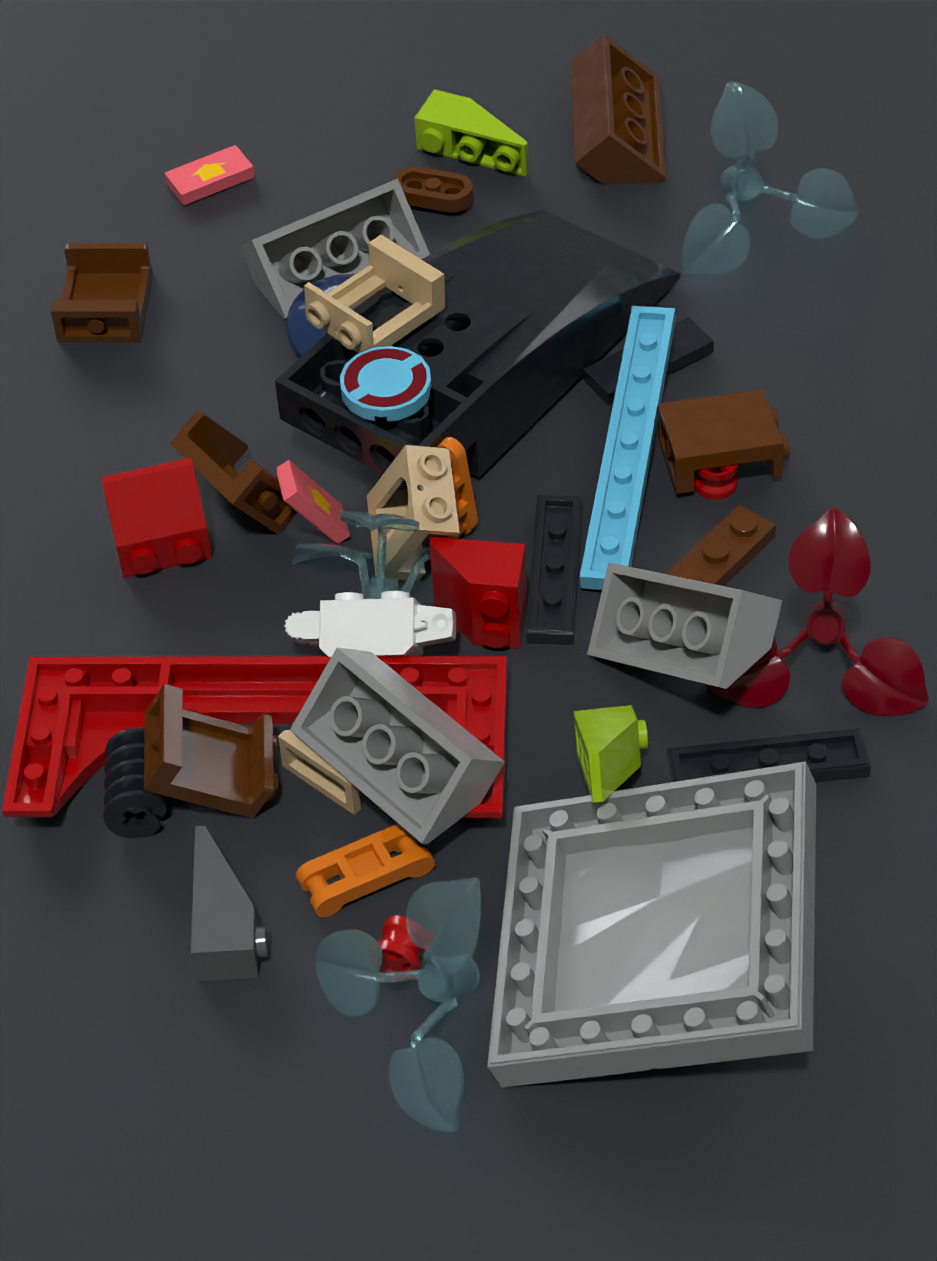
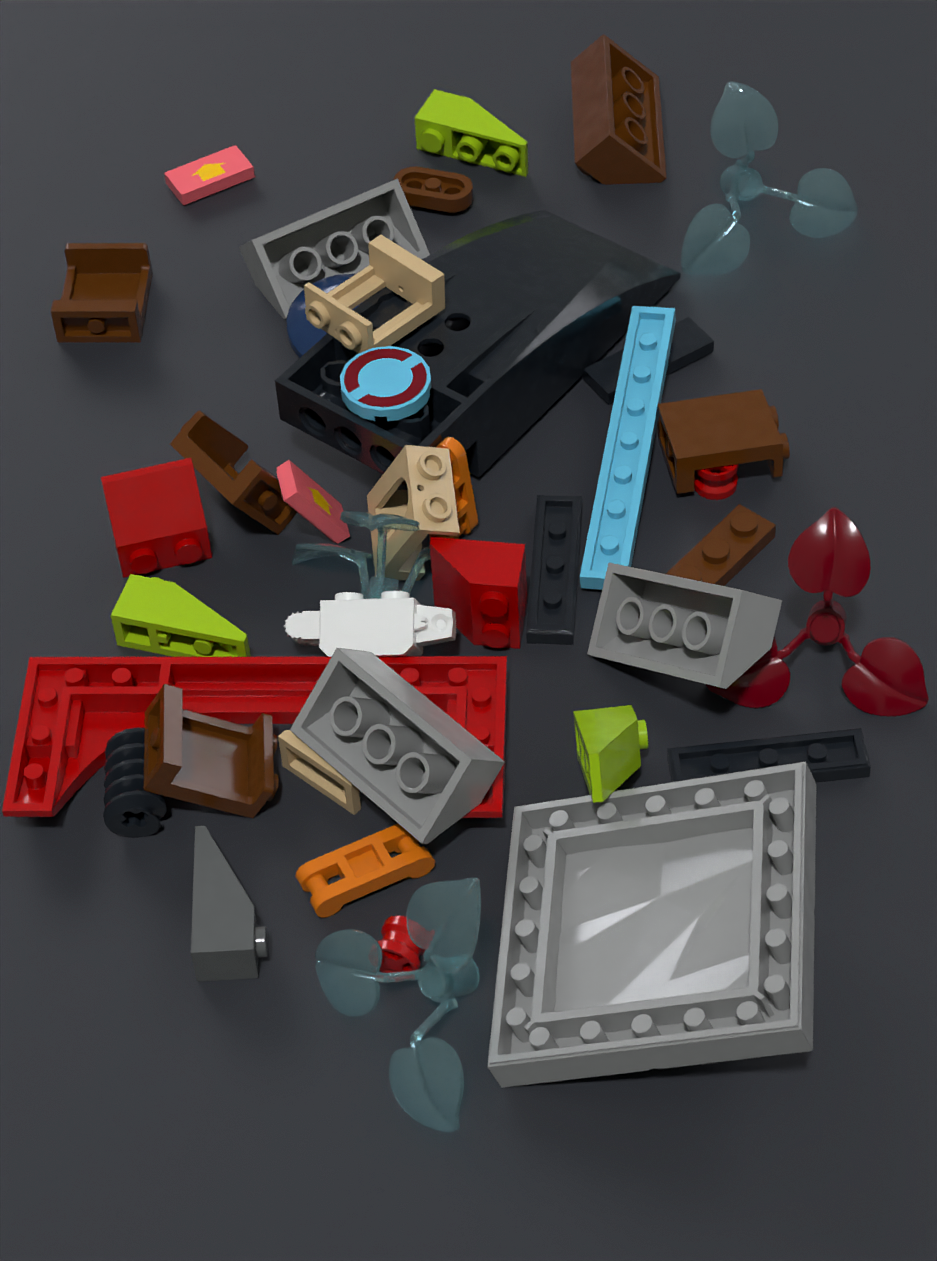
(172, 622): none -> lime slope

